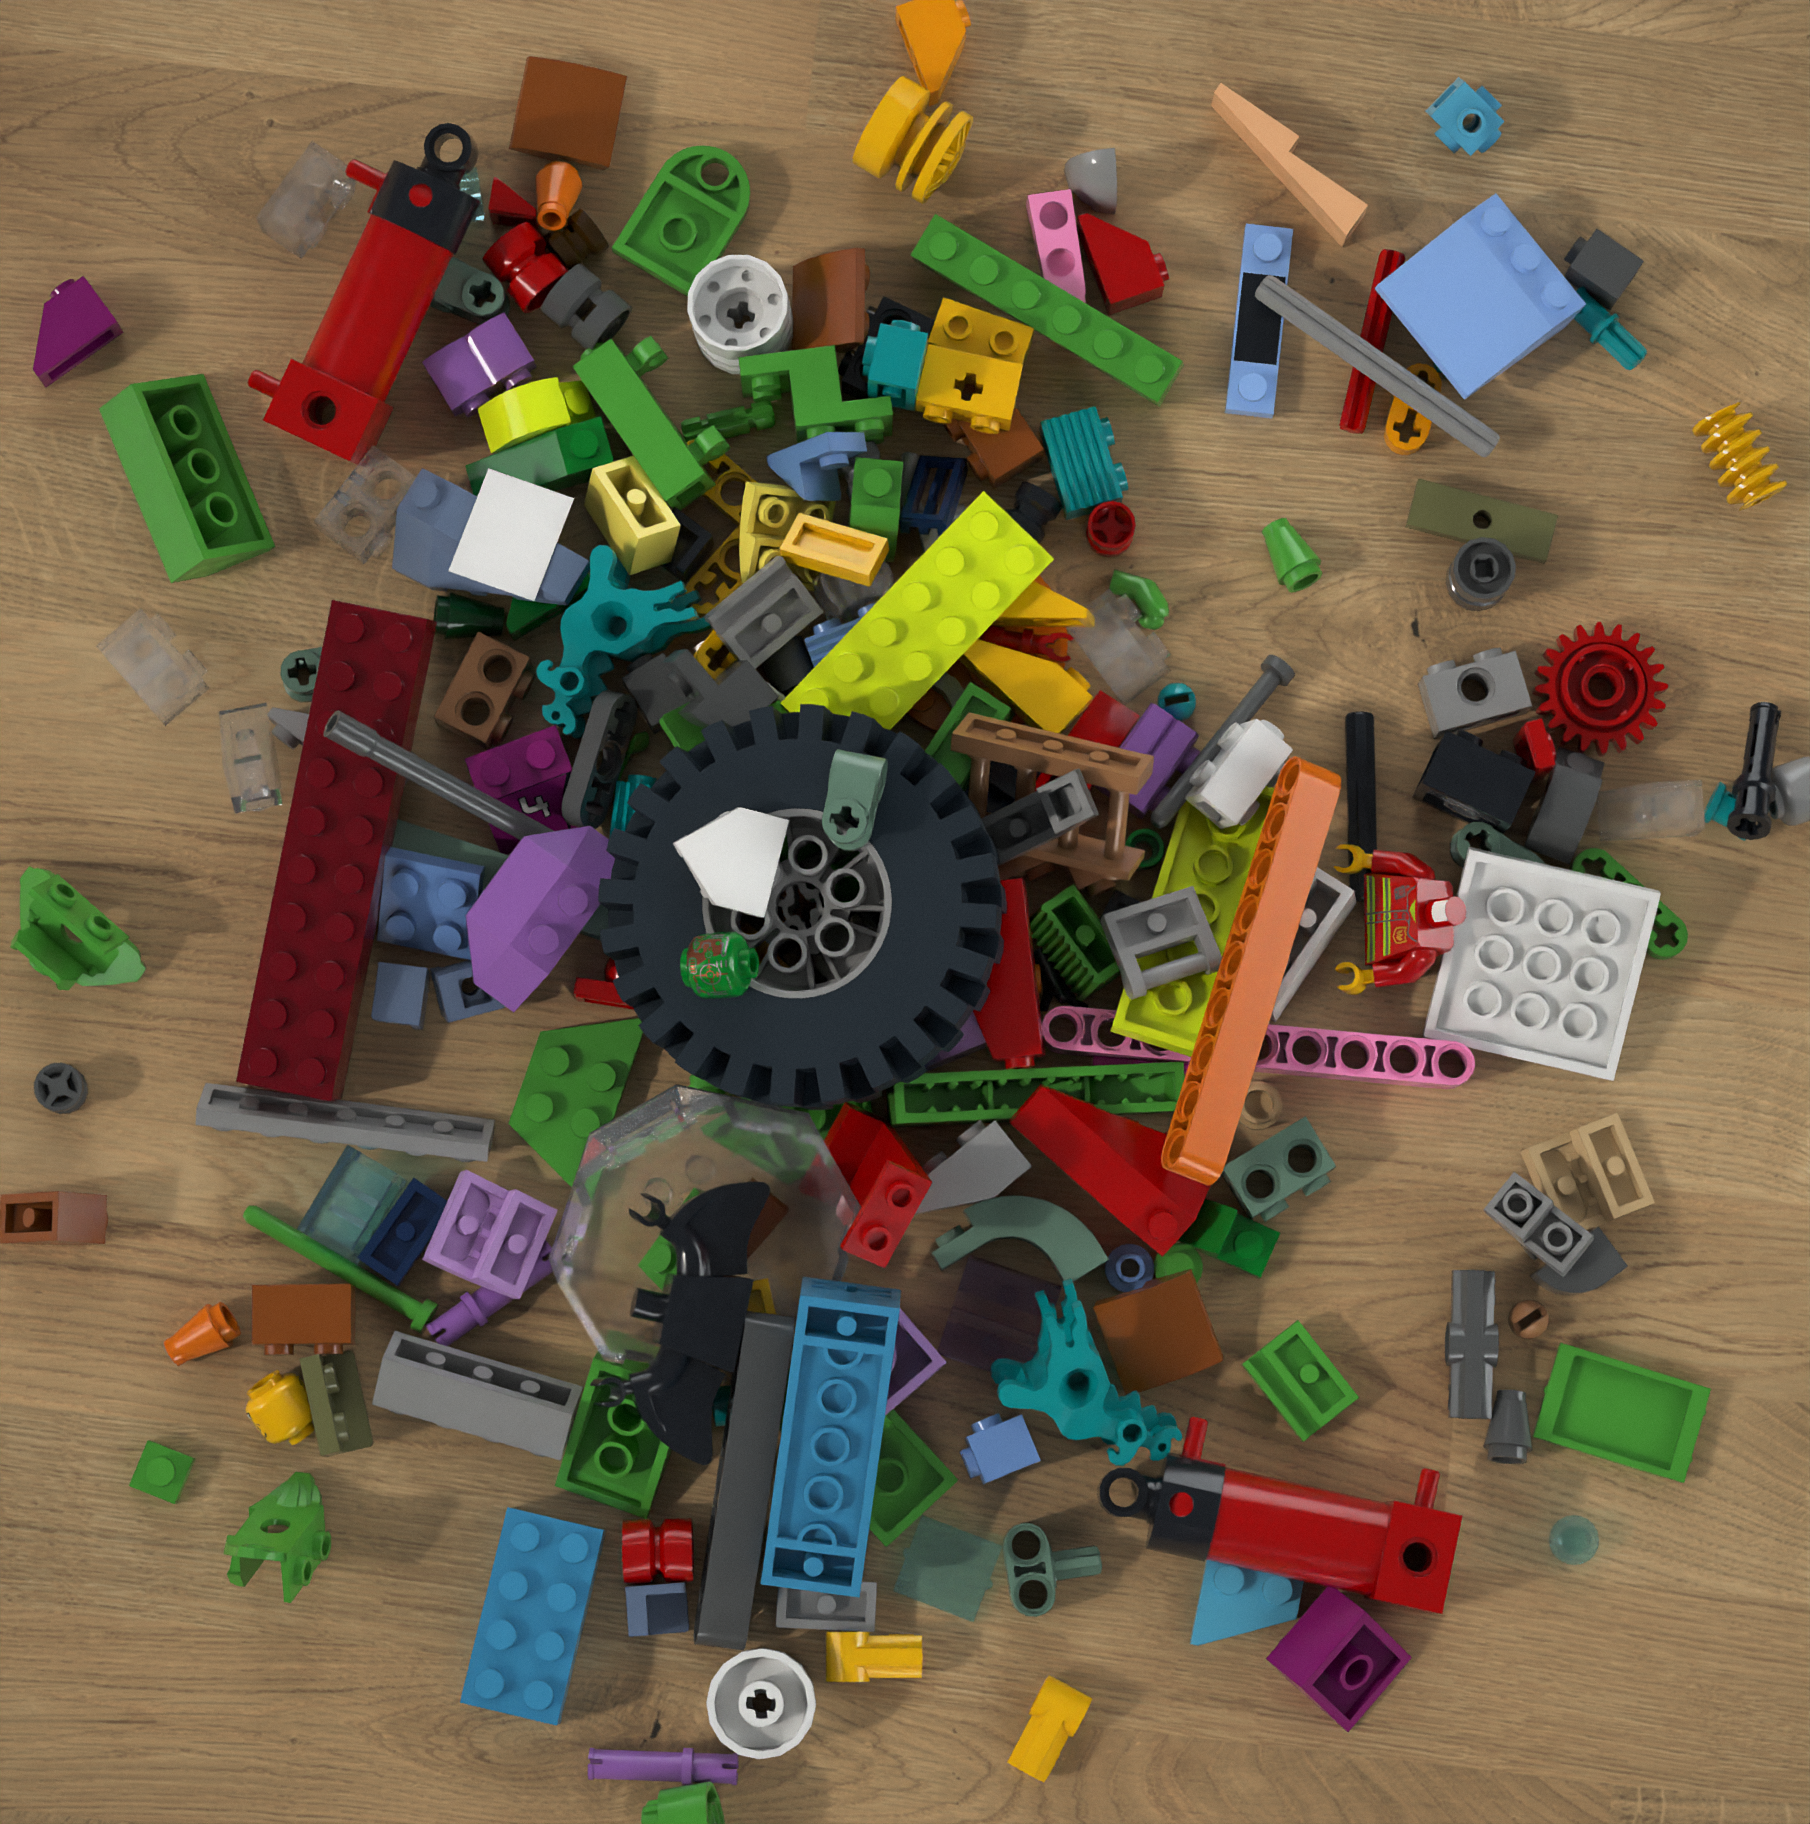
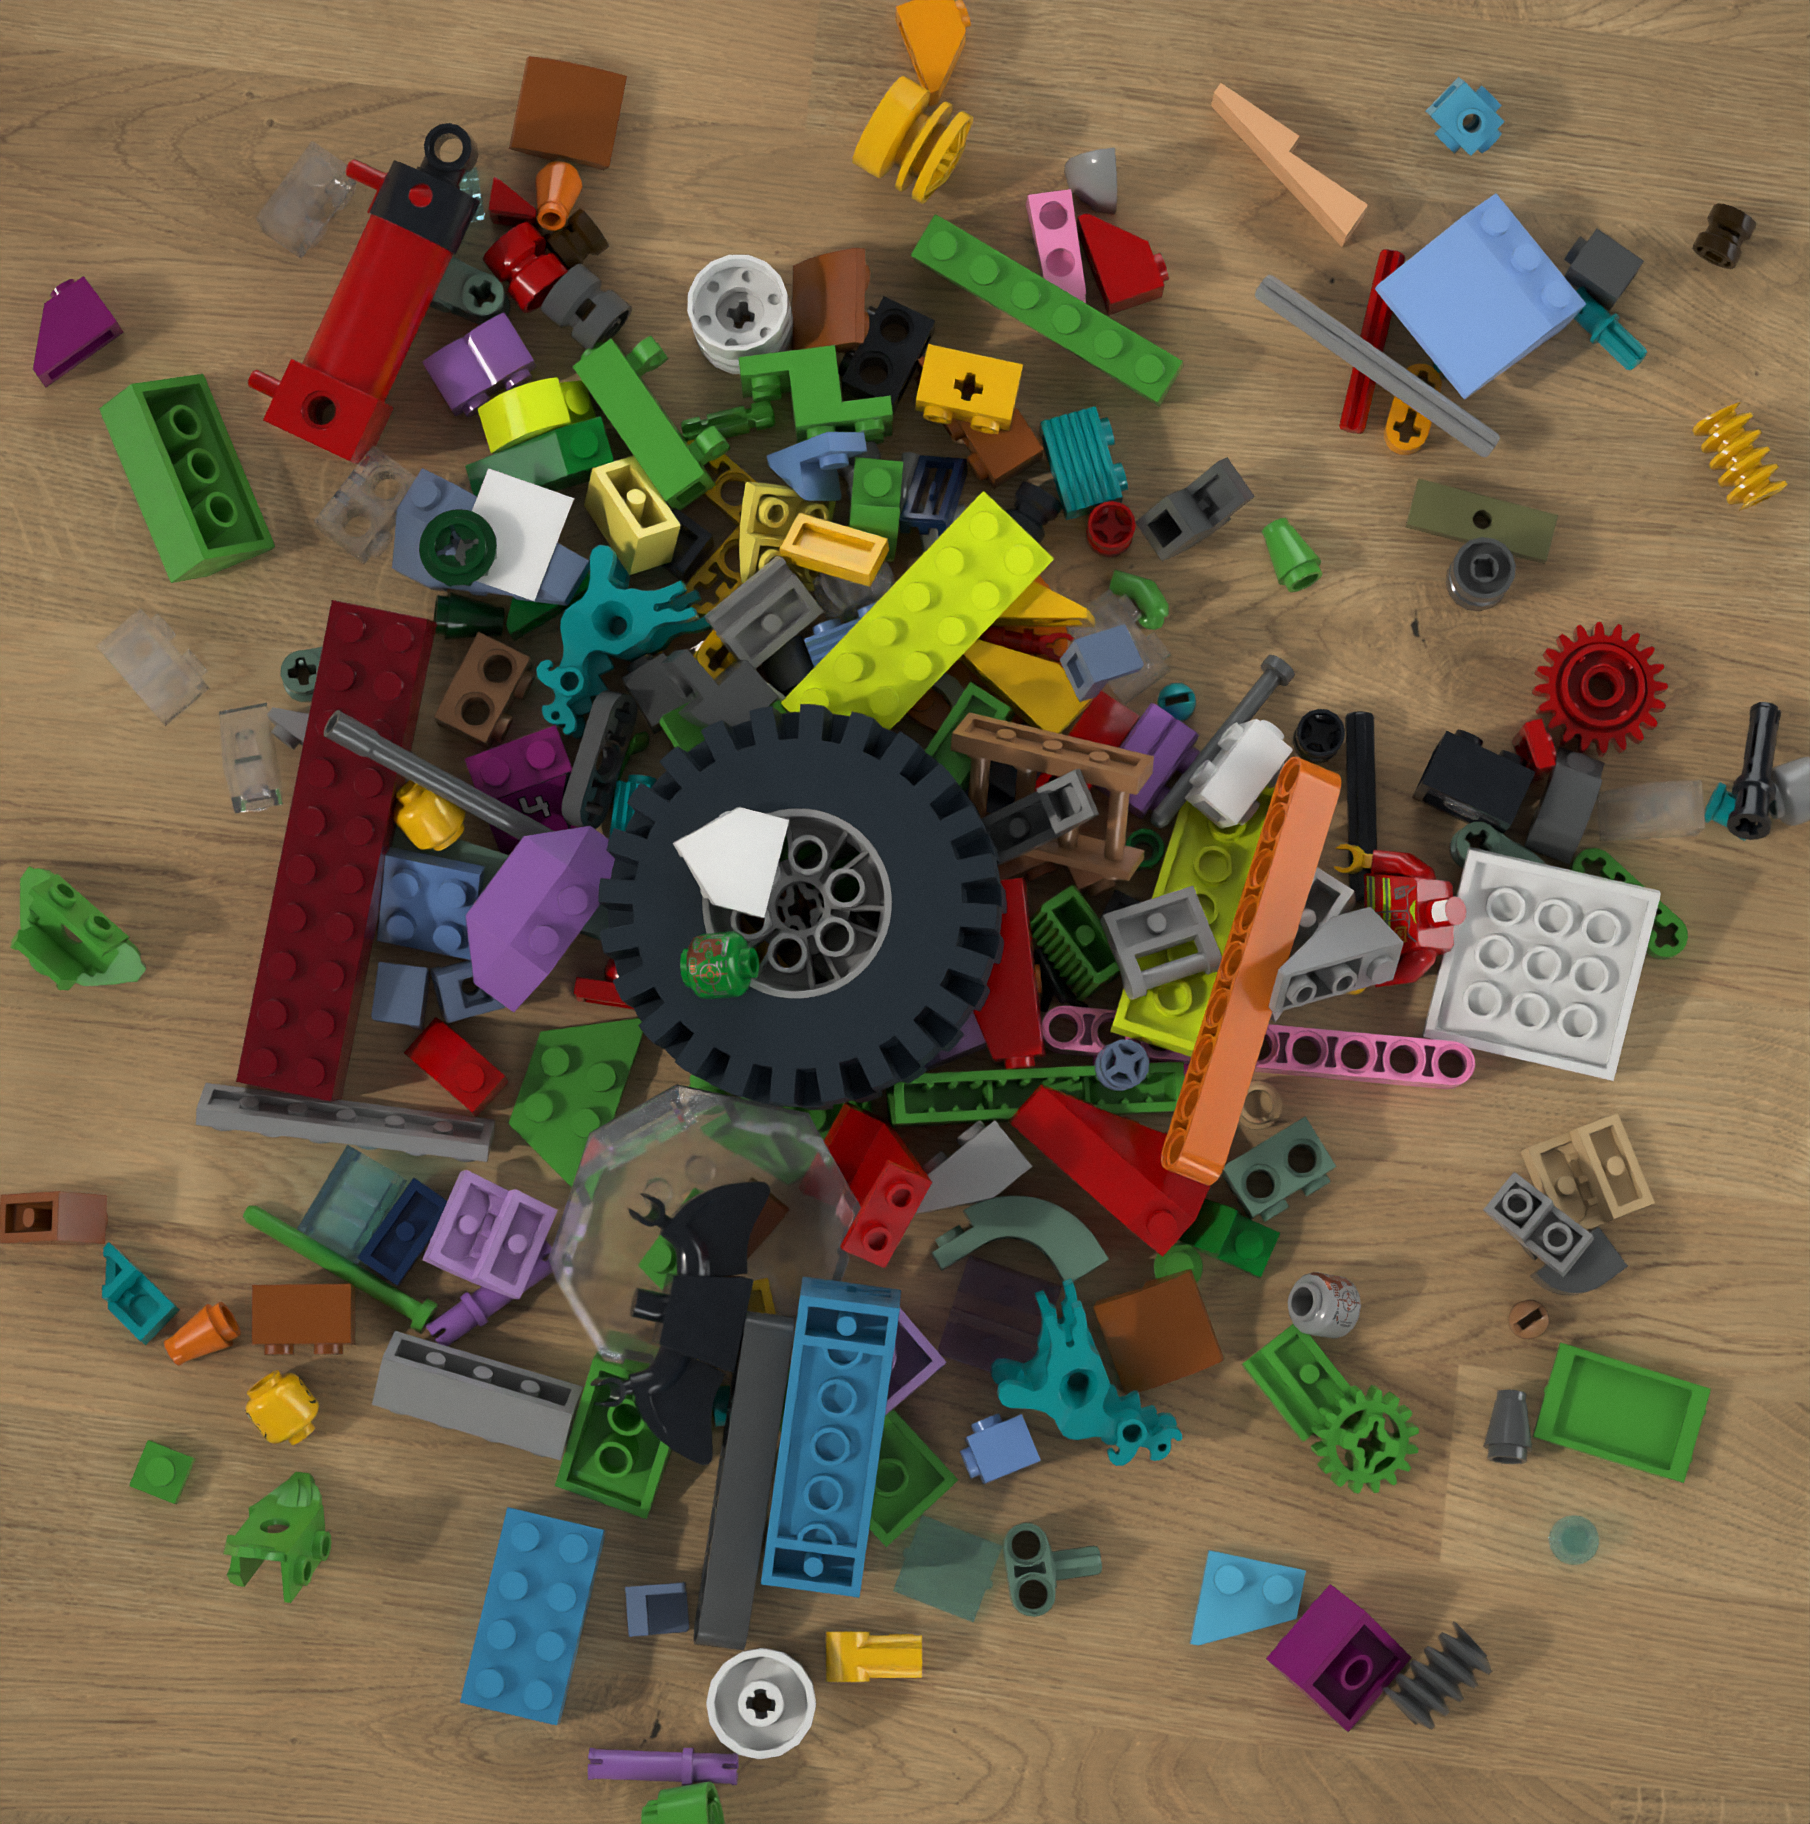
(52, 1083): dark grey wheel -> none
(134, 1297): none -> teal slope
(336, 1403): olive bracket -> none
(427, 818): none -> yellow head
(438, 539): none -> dark green gear
(456, 1066): none -> red slope
(658, 1550): red wheel -> none
(685, 220): bright green plate -> none
(827, 1611): light grey plate -> none
(853, 789): sand green piece -> none
(895, 362): teal brick -> none
(980, 333): yellow brick -> none
(1053, 1719): yellow piece -> none
(1099, 659): none -> sand blue panel
(1113, 1267): medium blue plate -> none
(1130, 1060): none -> sand blue wheel
(1195, 511): none -> dark grey brick
(1256, 326): light blue plate -> none
(1293, 1528): red piece -> none
(1324, 730): none -> black wheel
(1324, 1305): none -> light grey head
(1339, 958): none -> light grey slope
(1365, 1420): none -> bright green gear
(1439, 1678): none -> dark grey piece
(1450, 710): light grey brick -> none
(1471, 1344): dark grey piece -> none
(1724, 236): none -> dark brown wheel

